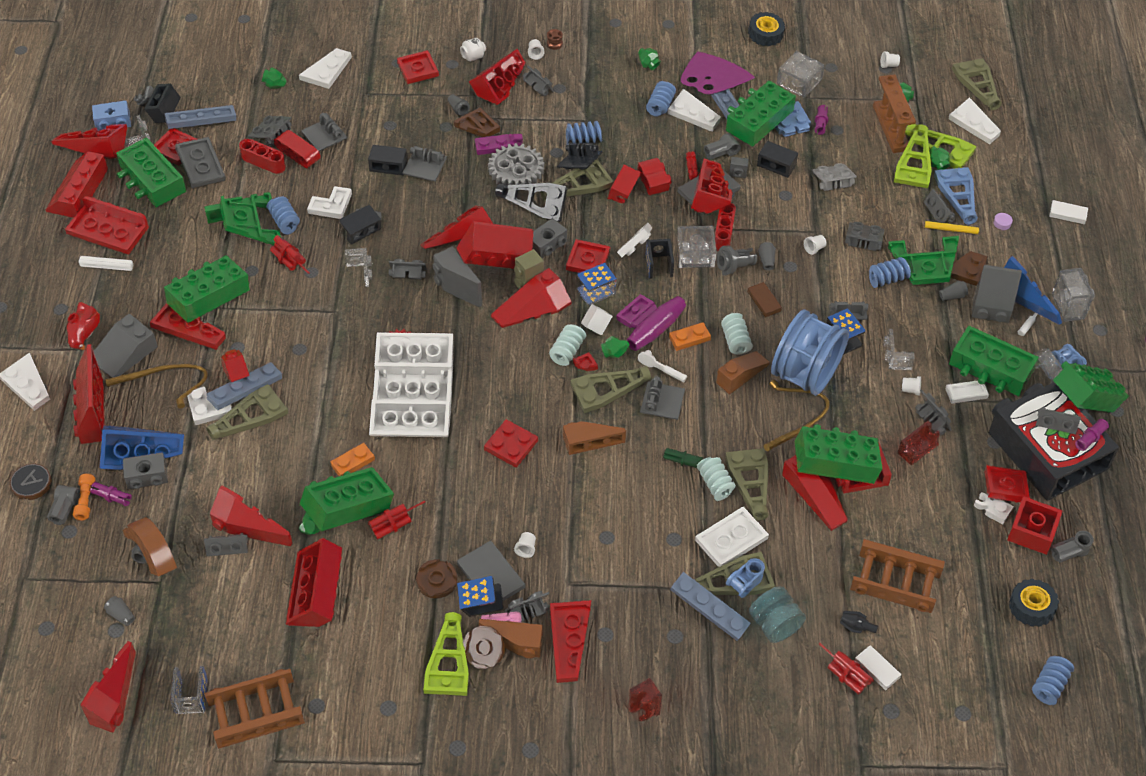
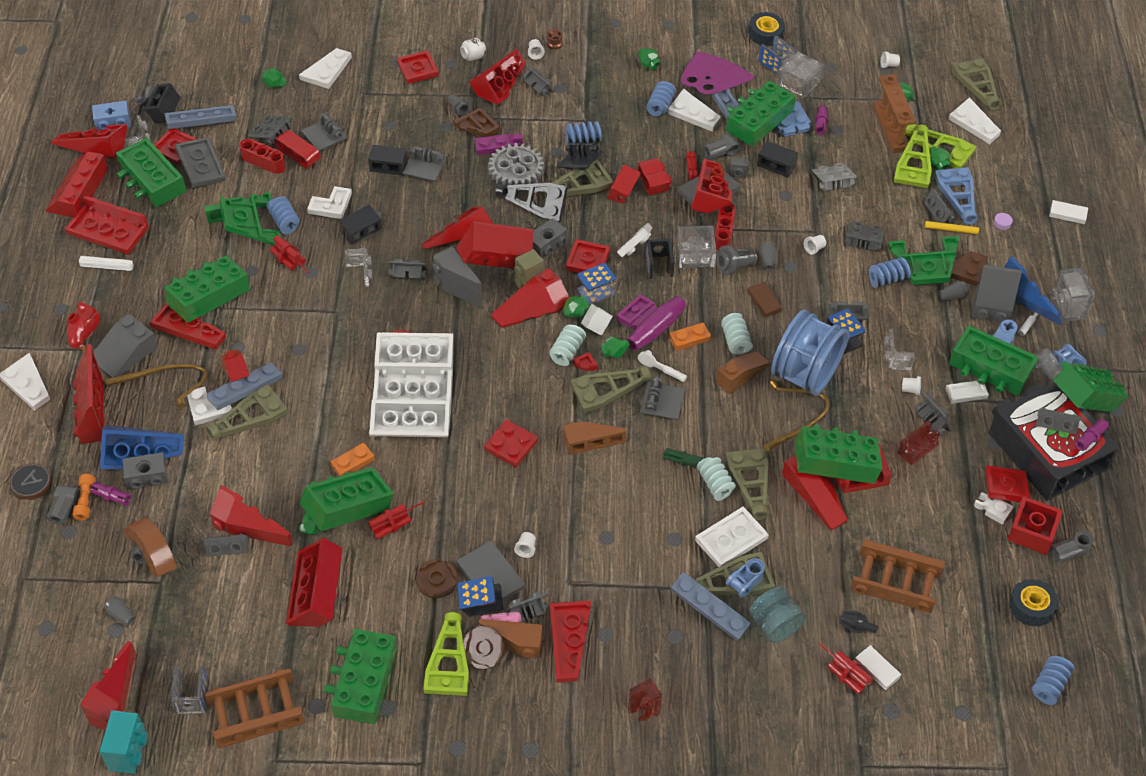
(123, 742): none -> teal brick
(363, 676): none -> green piece
(575, 306): none -> green rock
(777, 56): none -> piece
(1006, 331): none -> medium blue piece

